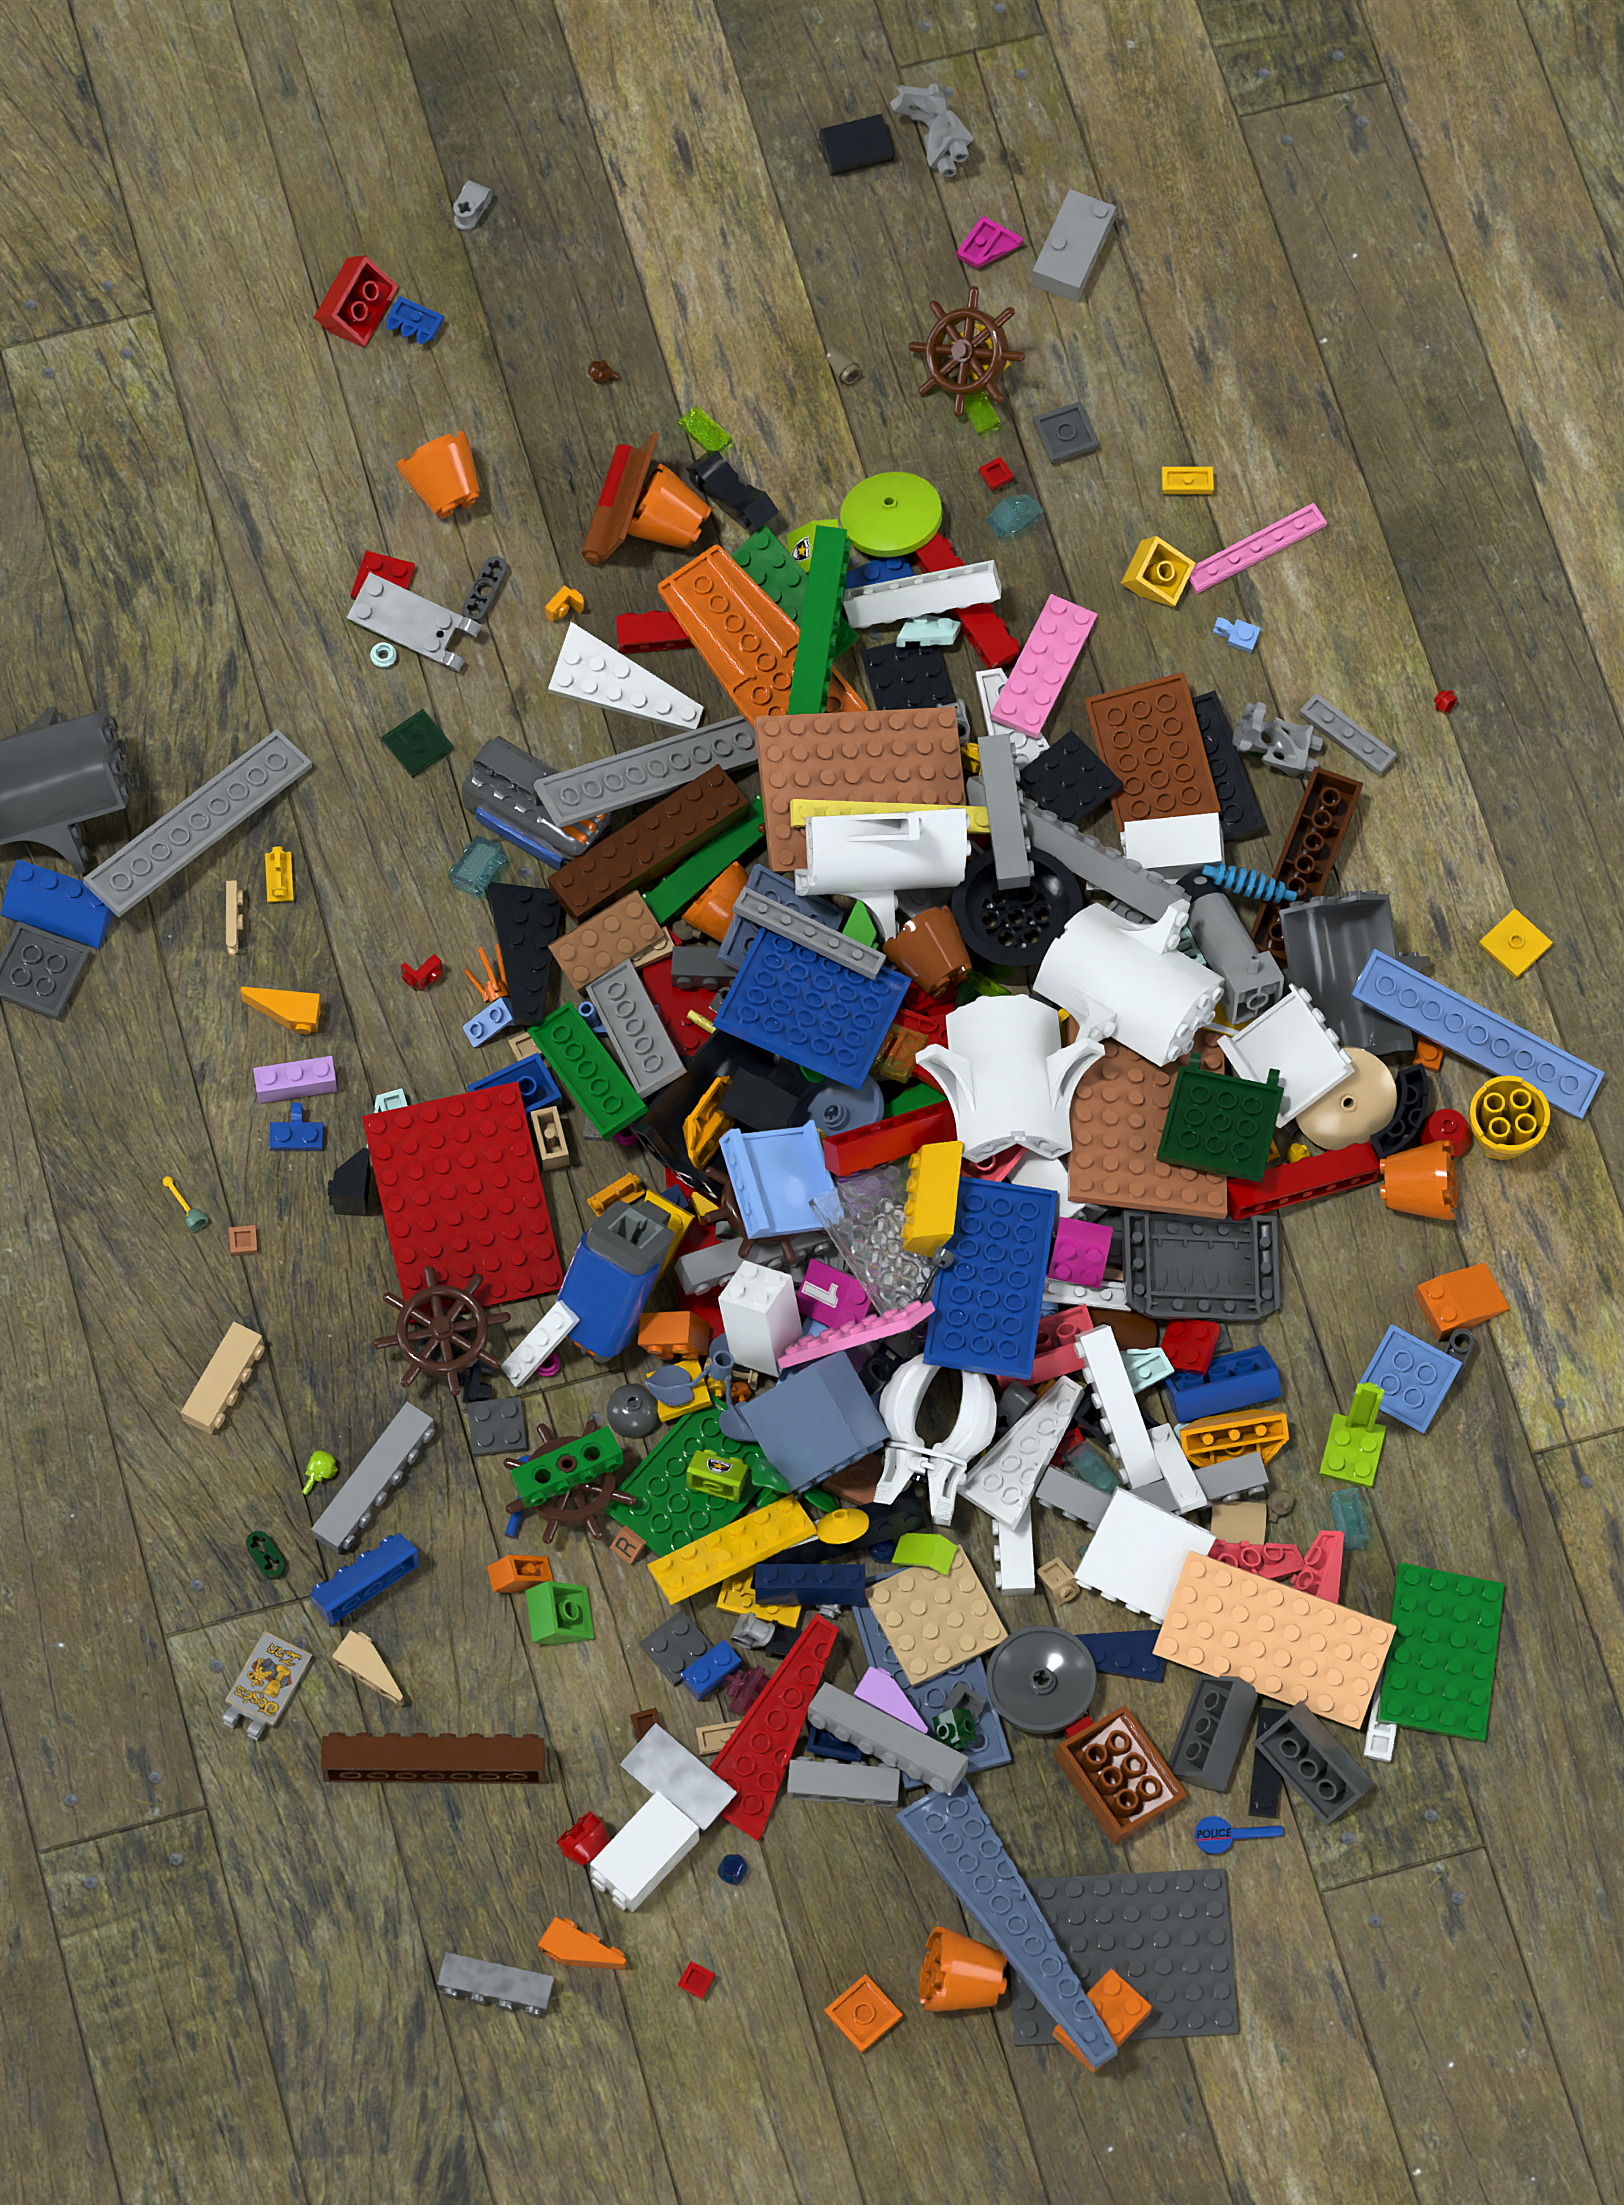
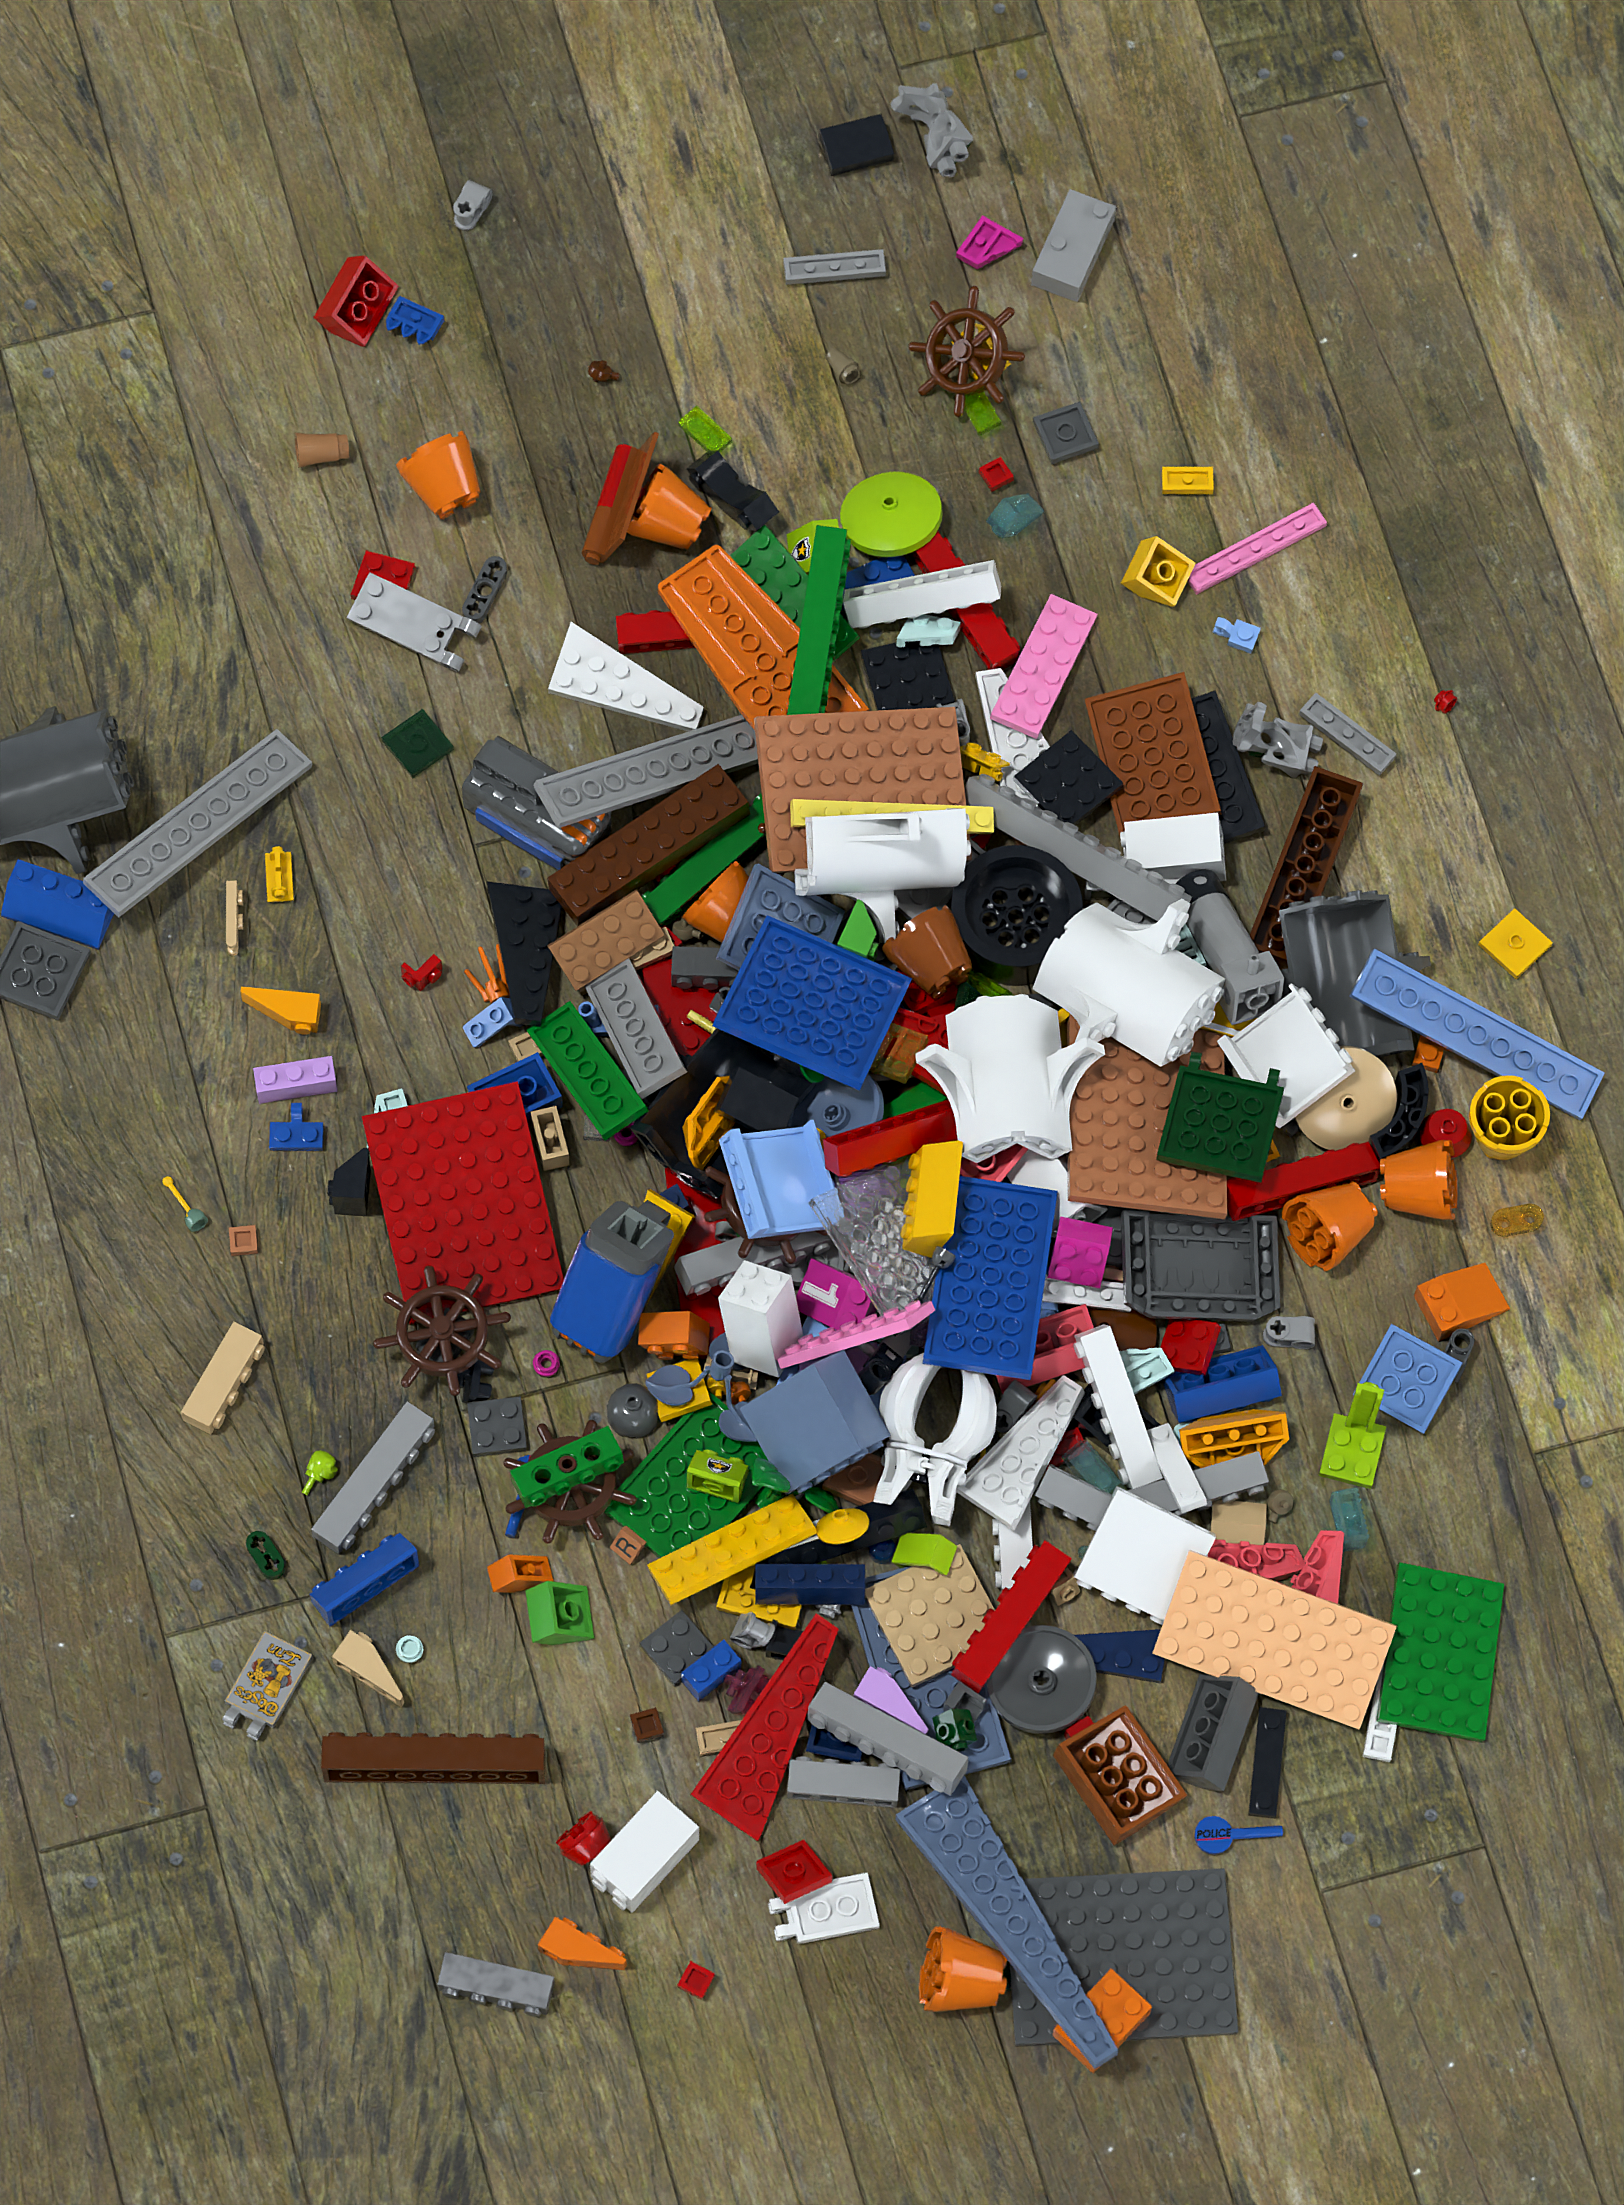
(320, 448): none -> medium nougat plant
(383, 648): light aqua plate -> none
(409, 1649): none -> light aqua plate
(477, 866): clear light blue brick -> none
(539, 1343): white plate -> none
(561, 603): light orange bracket -> none
(624, 1189): light orange hinge -> none
(679, 1776): tile -> none
(702, 1206): yellow slope -> none
(732, 1869): clear blue piece -> none
(794, 1871): none -> red plate
(809, 933): light grey plate -> none
(828, 1912): none -> white tile
(834, 267): none -> light grey plate
(863, 2013): orange plate -> none
(1003, 811): light grey brick -> none
(1011, 1616): none -> red brick
(1249, 883): dark azure piece -> none
(1294, 1332): none -> light grey piece
(1296, 1152): yellow piece -> none
(1313, 1763): dark grey slope -> none
(1328, 1223): none -> orange cone
(1516, 1221): none -> clear yellow plate

